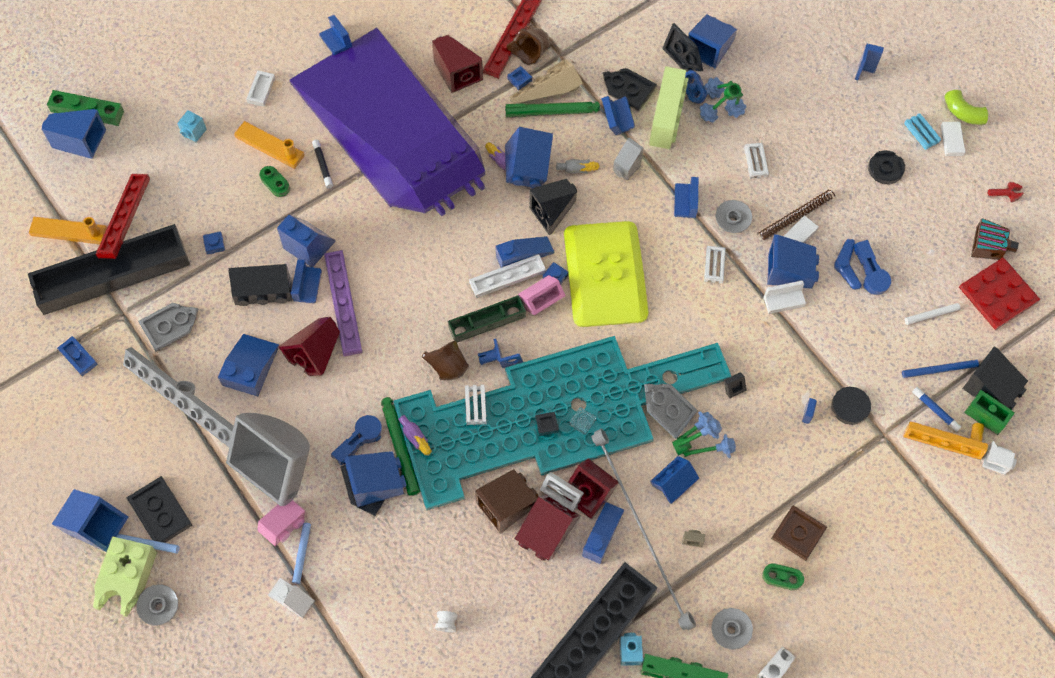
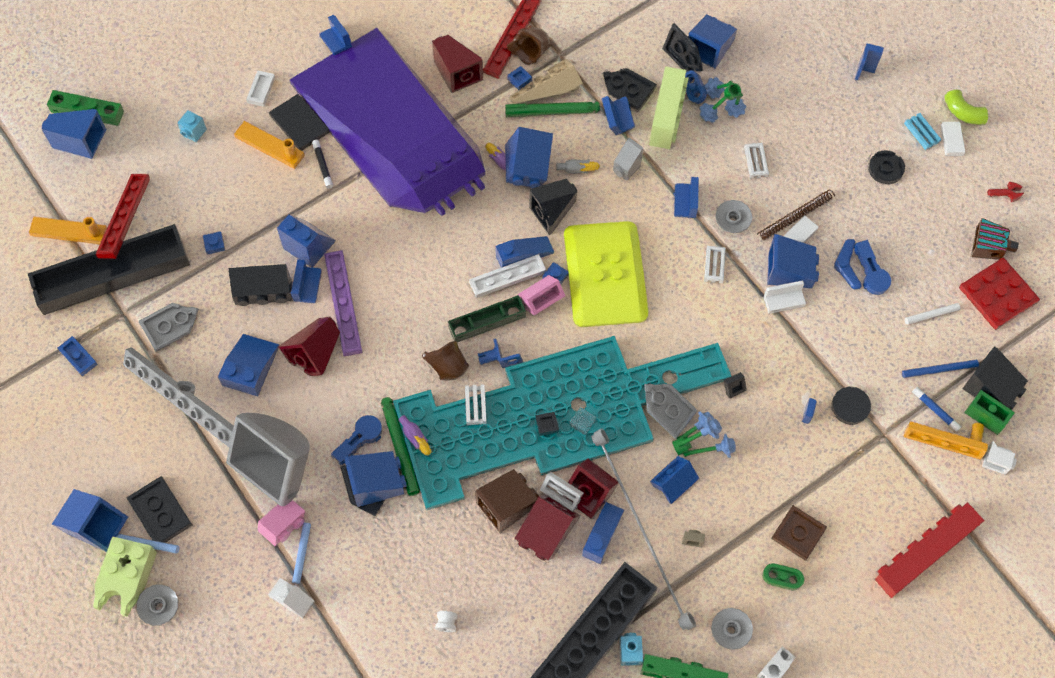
(273, 180): green plate -> none
(299, 122): none -> black tile
(929, 549): none -> red brick

